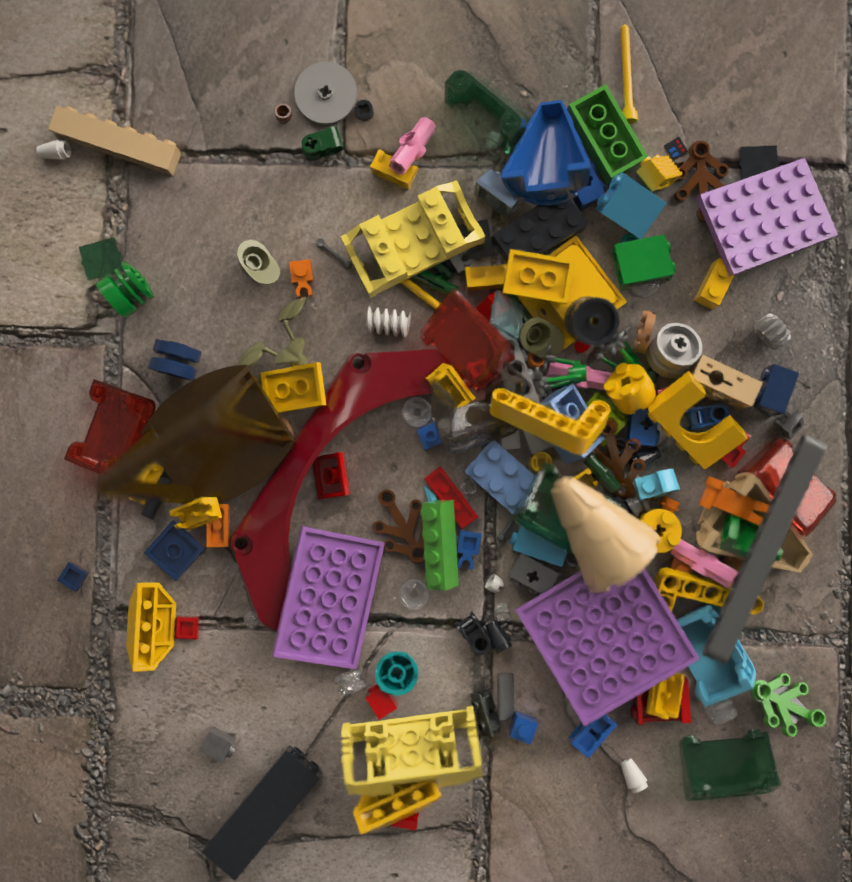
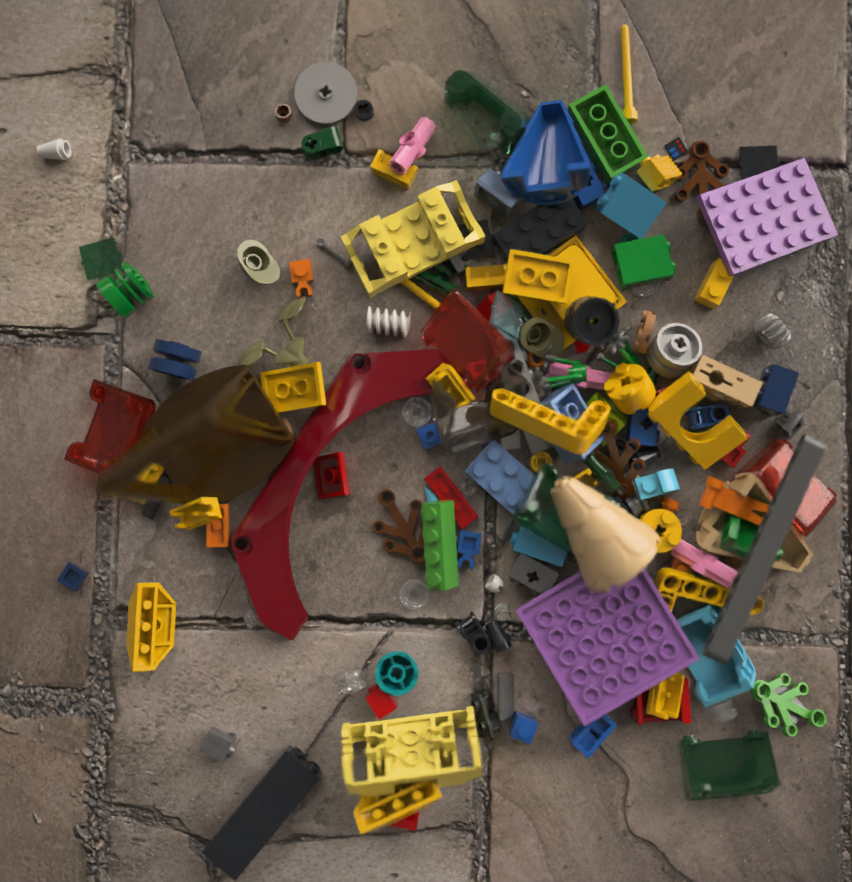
(114, 140): tan brick -> none
(174, 551): dark blue plate -> none
(187, 627): red tile -> none
(328, 598): medium lavender plate -> none
(633, 776): white cone -> none

